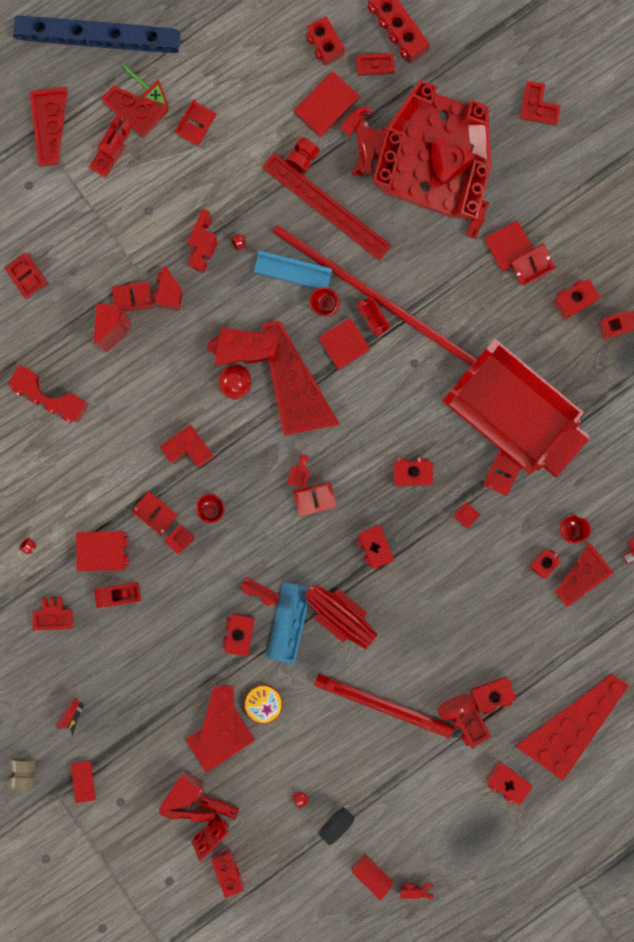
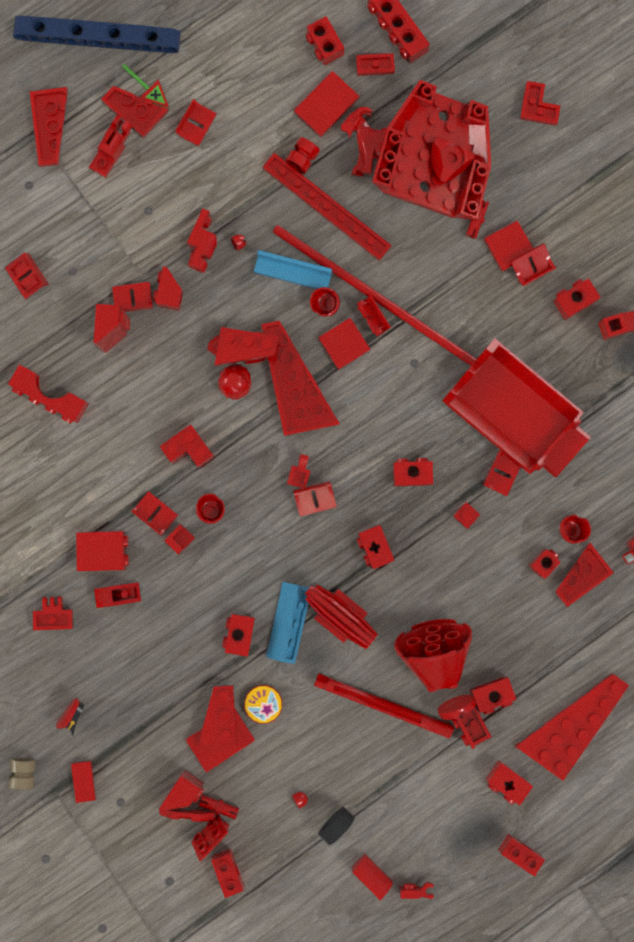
(27, 545): red hinge -> none
(267, 595): red piece -> none
(435, 652): none -> red cone
(521, 854): none -> red brick

